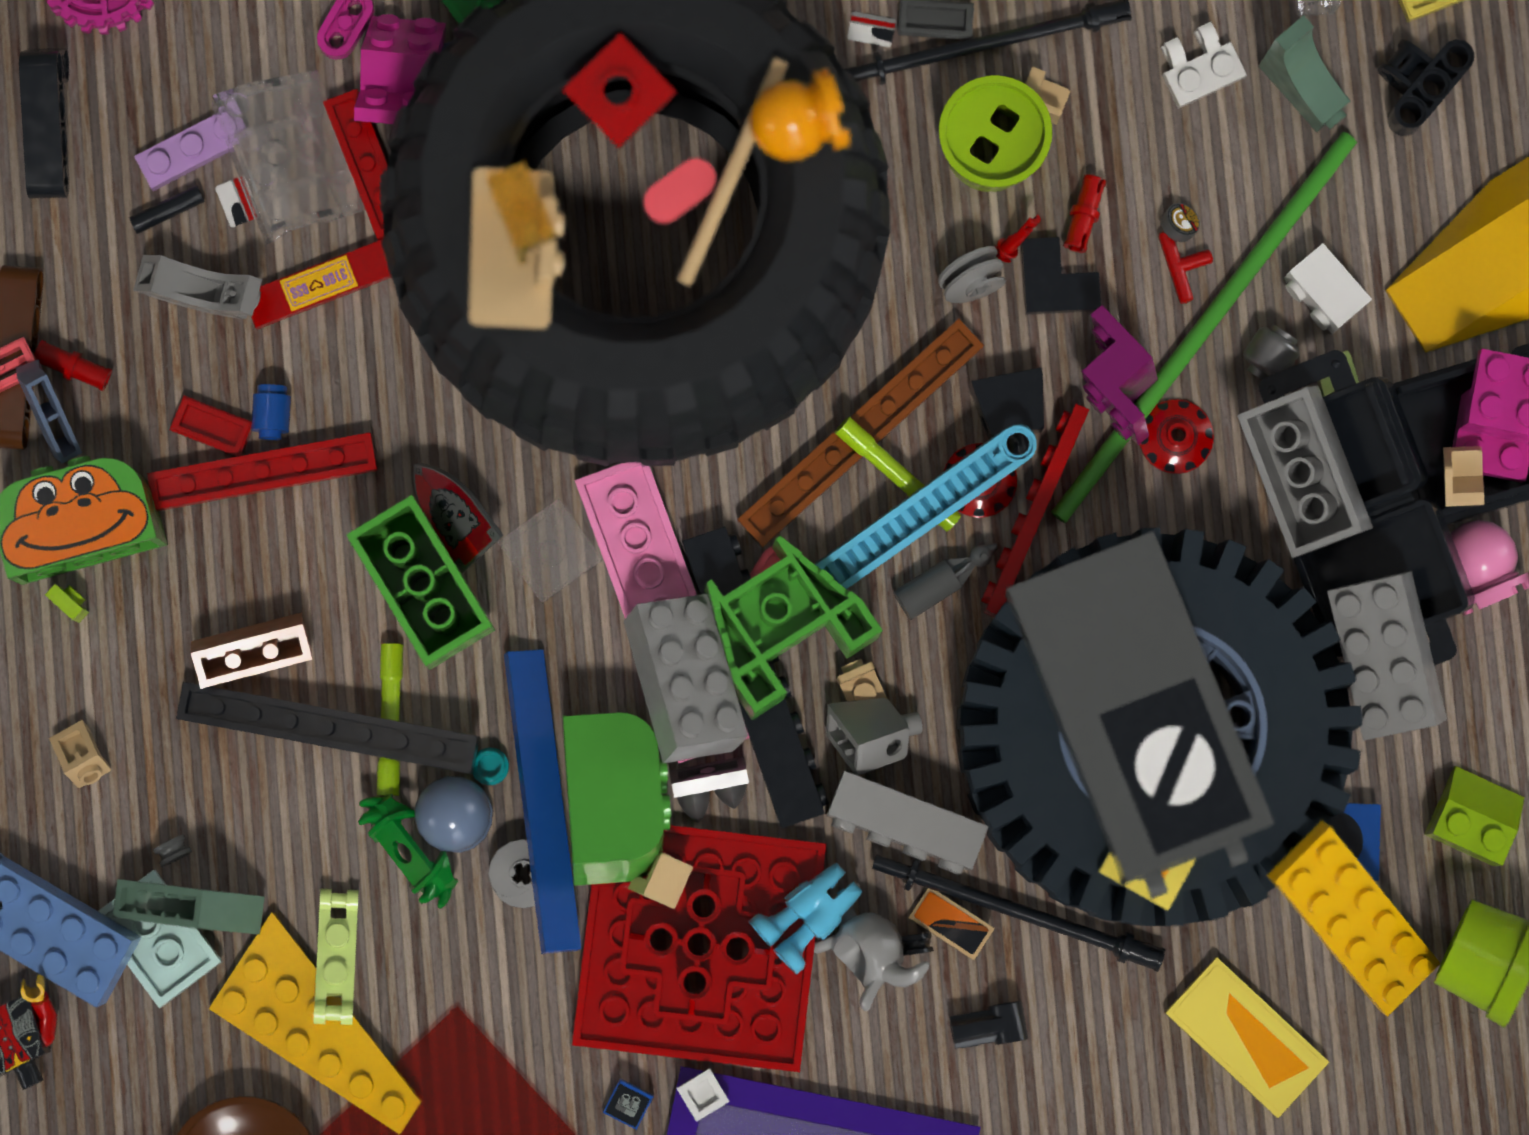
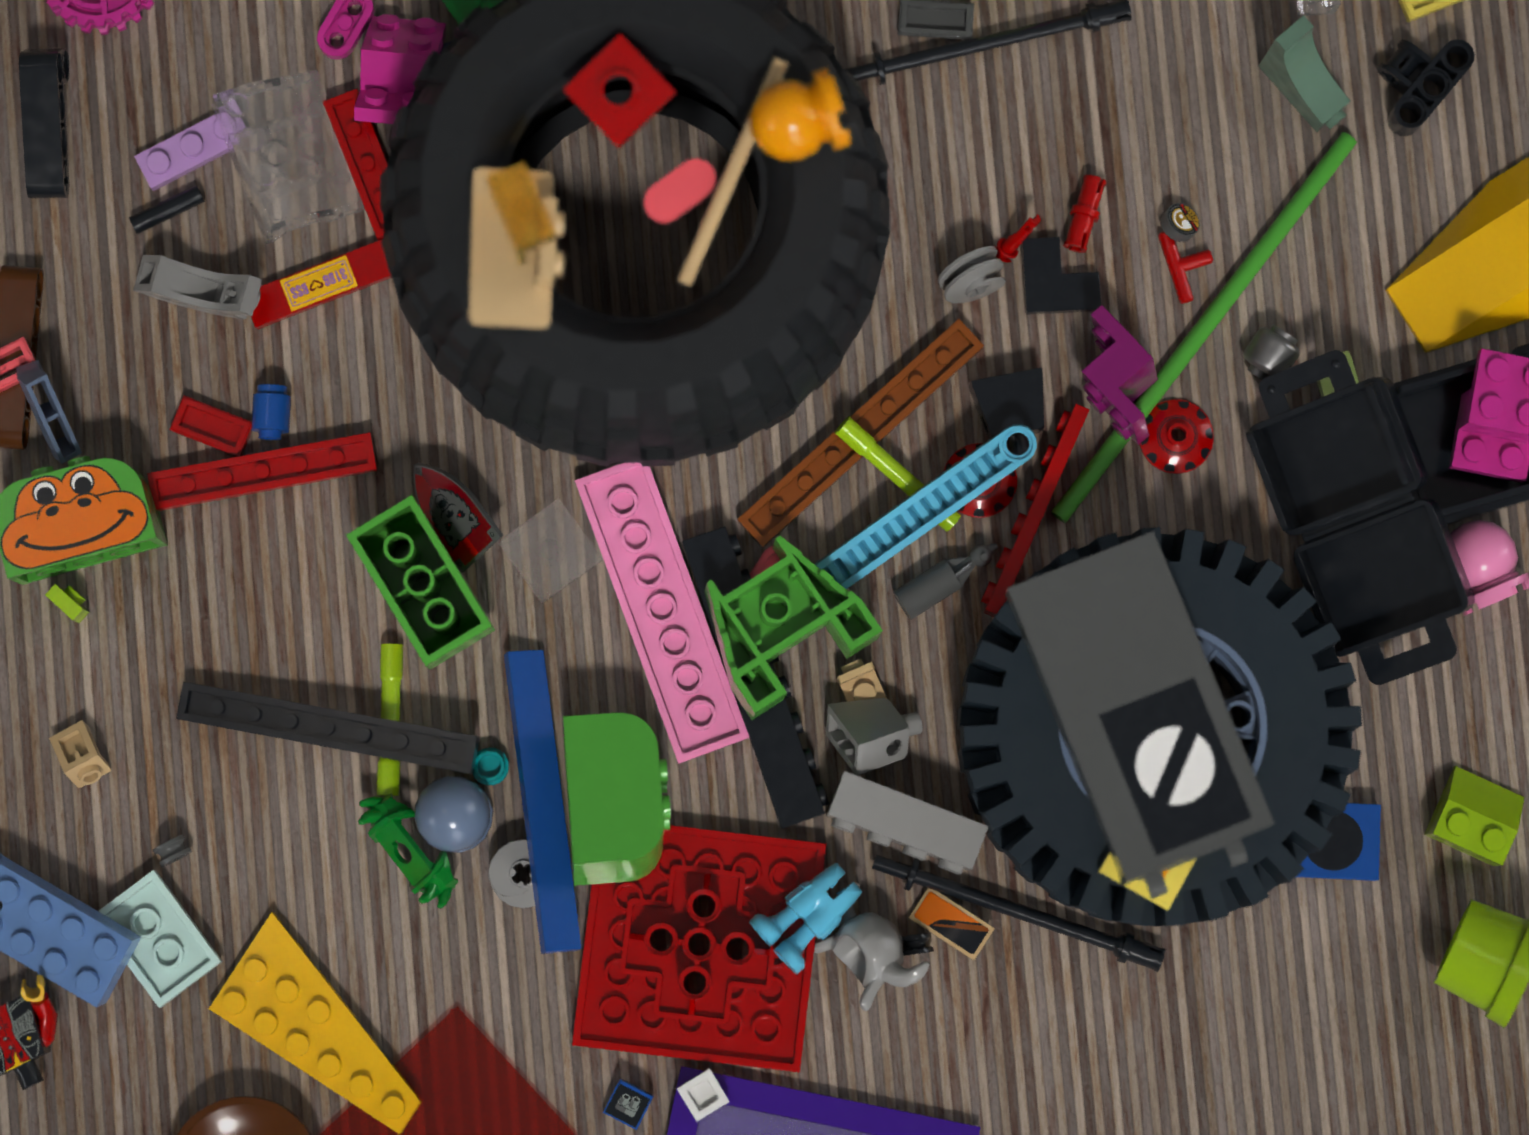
(73, 365): red pin -> none
(188, 907): sand green arch -> none
(235, 202): sticker -> none
(251, 650): nougat brick -> none
(336, 957): yellowish green plate -> none
(664, 880): tan panel -> none
(685, 678): light grey brick -> none
(693, 784): flat silver tile -> none
(871, 29): sticker -> none
(968, 118): lime piece -> none
(997, 1024): black piece -> none
(1052, 94): tan panel -> none
(1203, 74): white plate -> none
(1246, 1037): light yellow tile -> none
(1305, 471): light grey brick -> none
(1326, 289): white brick -> none
(1354, 918): yellow plate -> none
(1389, 655): light grey brick -> none
(1463, 476): tan panel -> none

